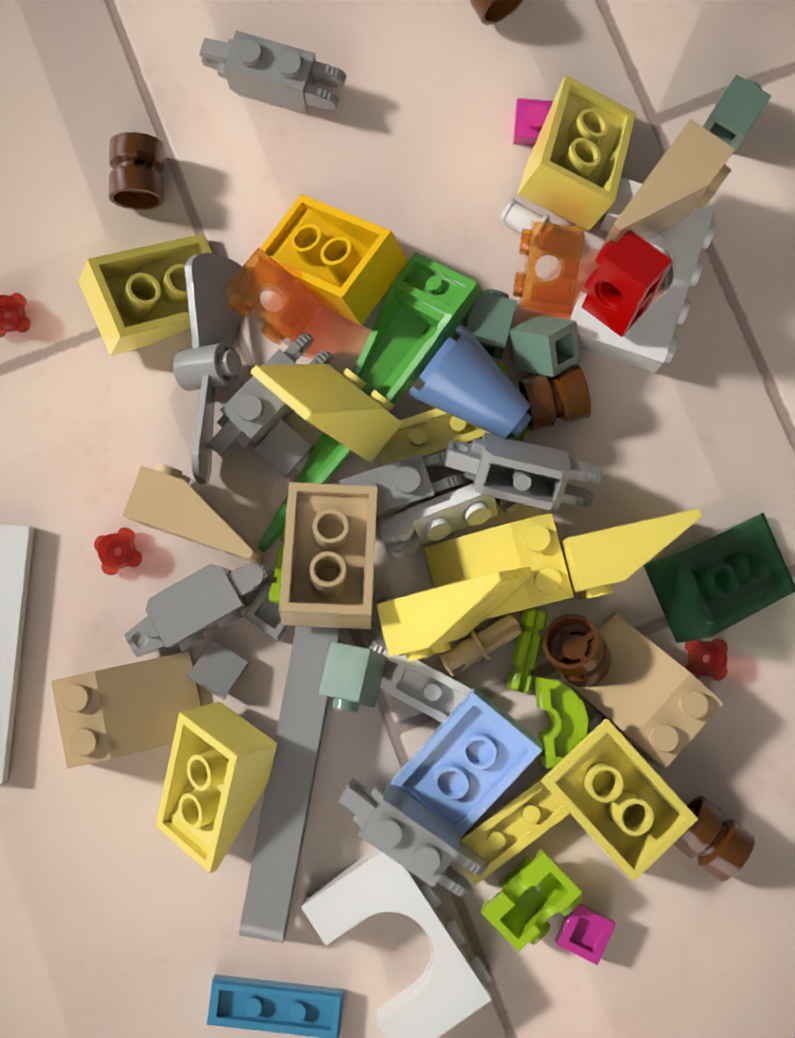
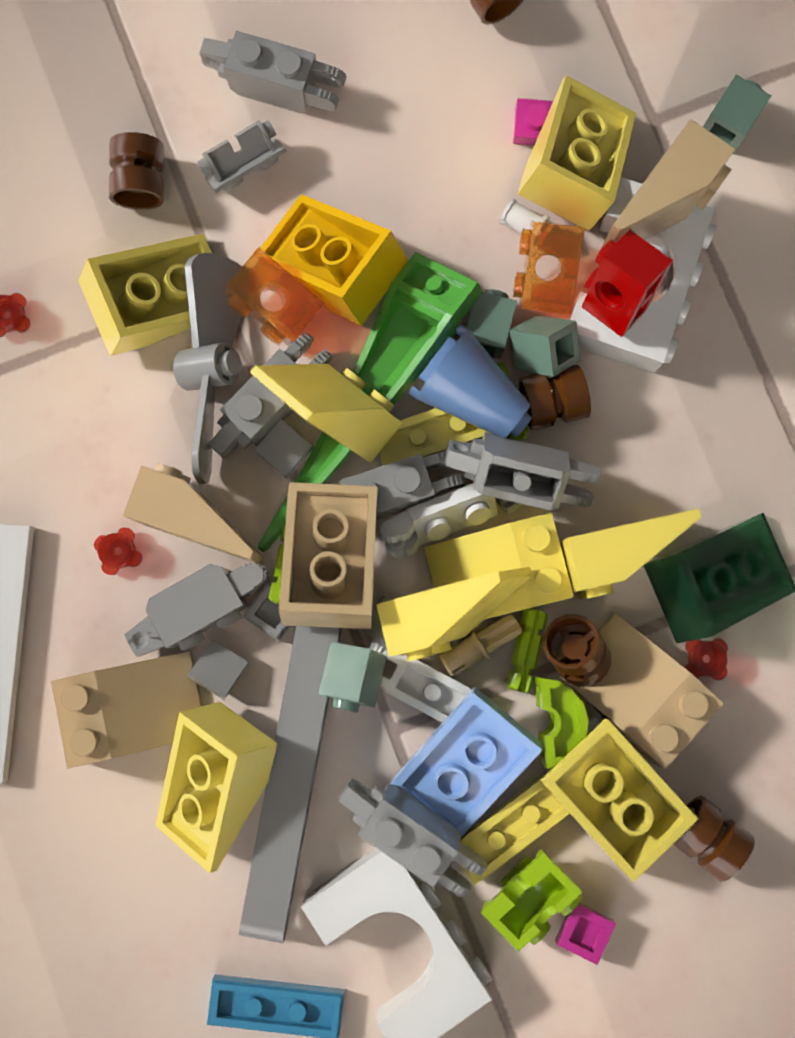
(257, 151): none -> light grey hinge

